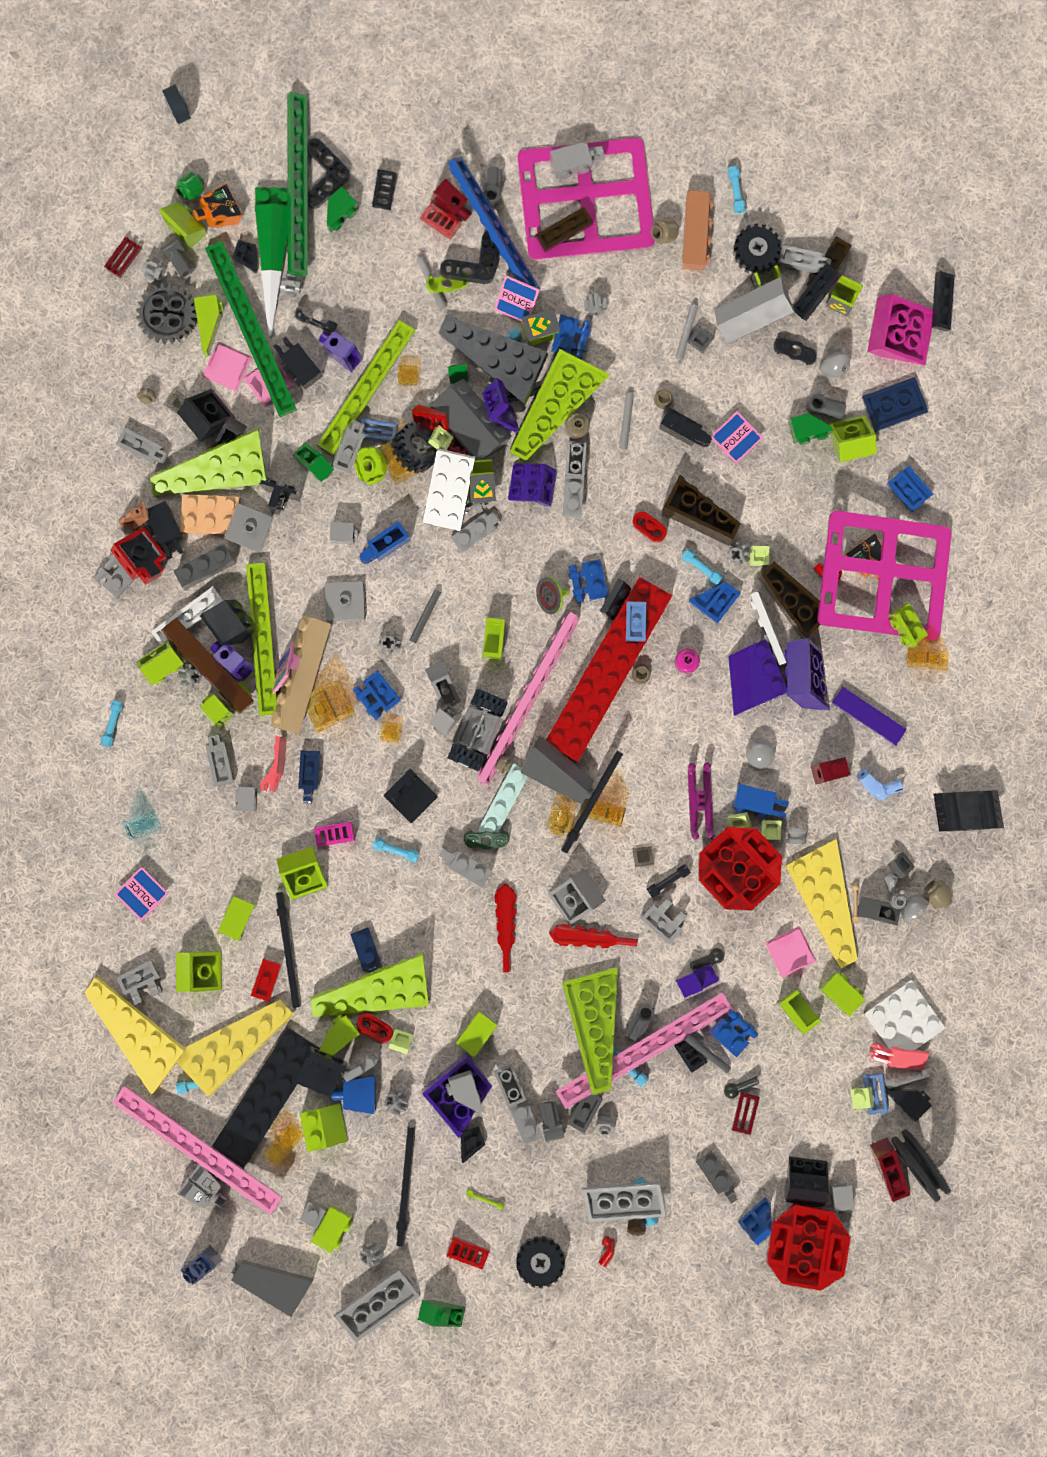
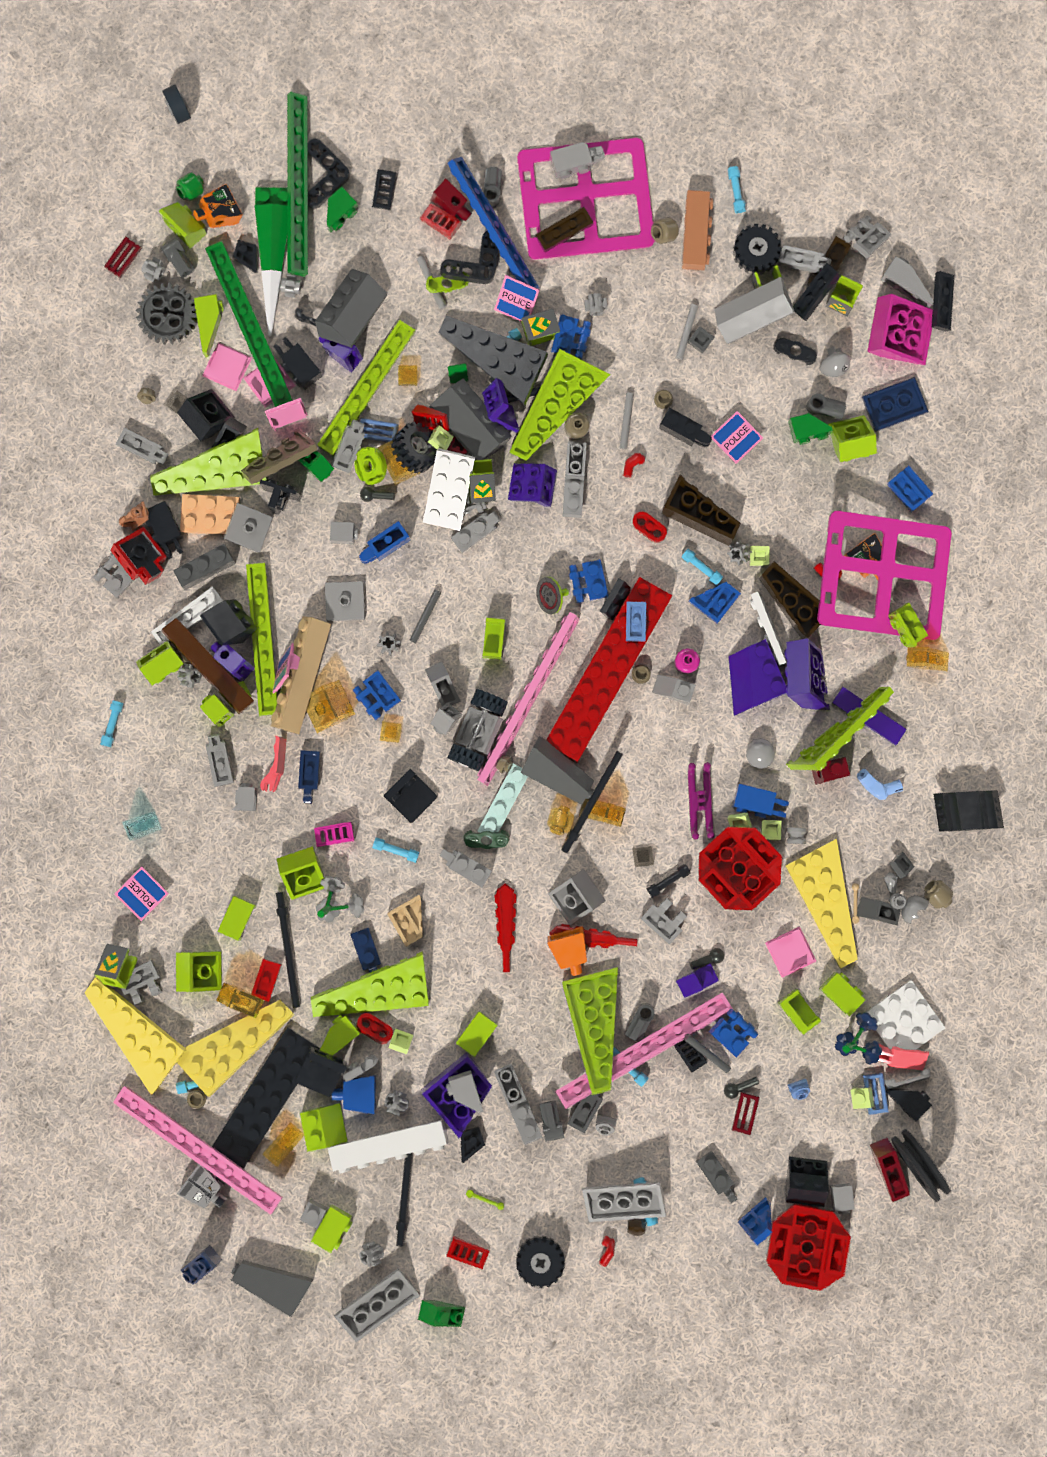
(115, 966): none -> piece
(196, 1098): none -> dark tan plate
(239, 1000): none -> clear yellow slope
(280, 457): none -> dark tan wing
(286, 413): none -> bright pink piece
(329, 909): none -> light grey plant
(350, 308): none -> dark grey slope
(368, 494): none -> pearl dark grey bar
(388, 1145): none -> white brick
(408, 920): none -> tan wing
(569, 949): none -> orange torso
(631, 462): none -> red arm
(674, 689): none -> light grey slope
(799, 1089): none -> medium blue plate
(836, 736): none -> lime wing
(848, 1044): none -> dark blue plant
(871, 240): none -> light grey plate
(905, 280): none -> light grey slope

